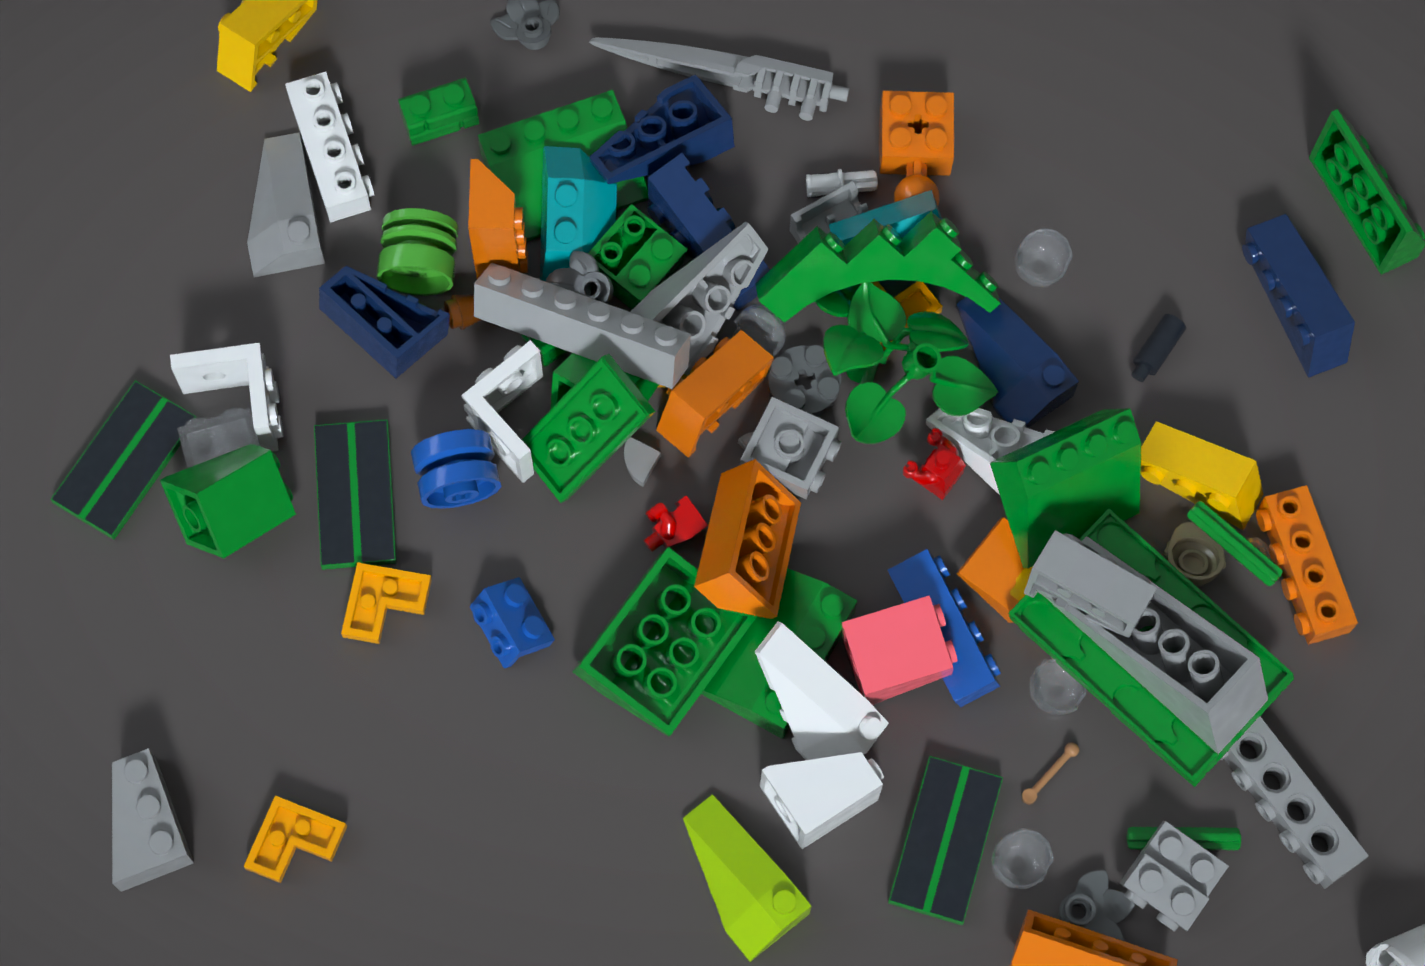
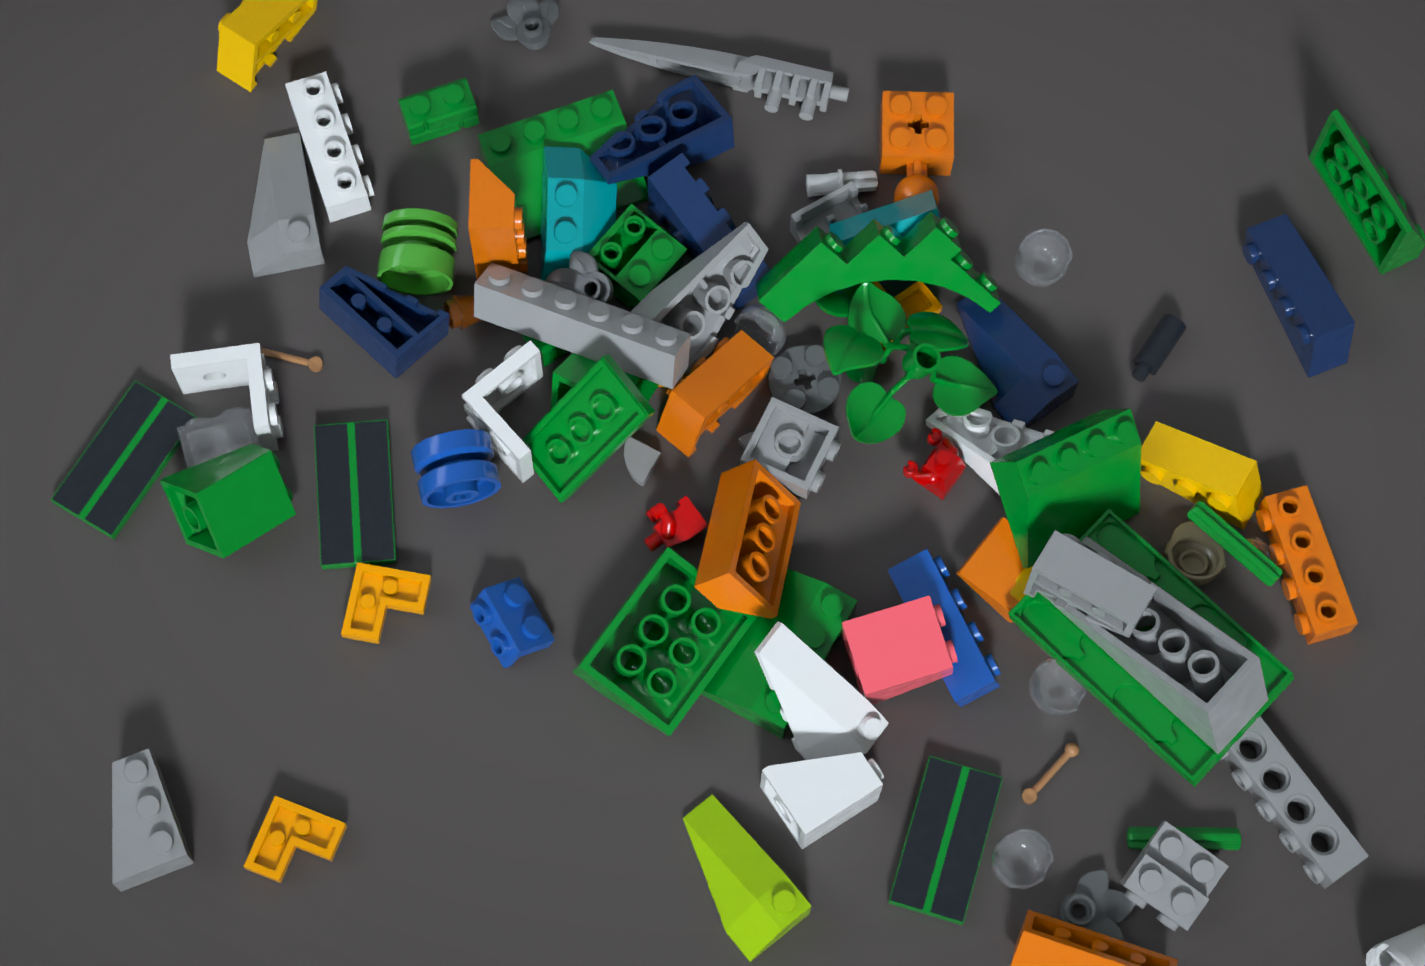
(315, 363): none -> medium nougat hinge

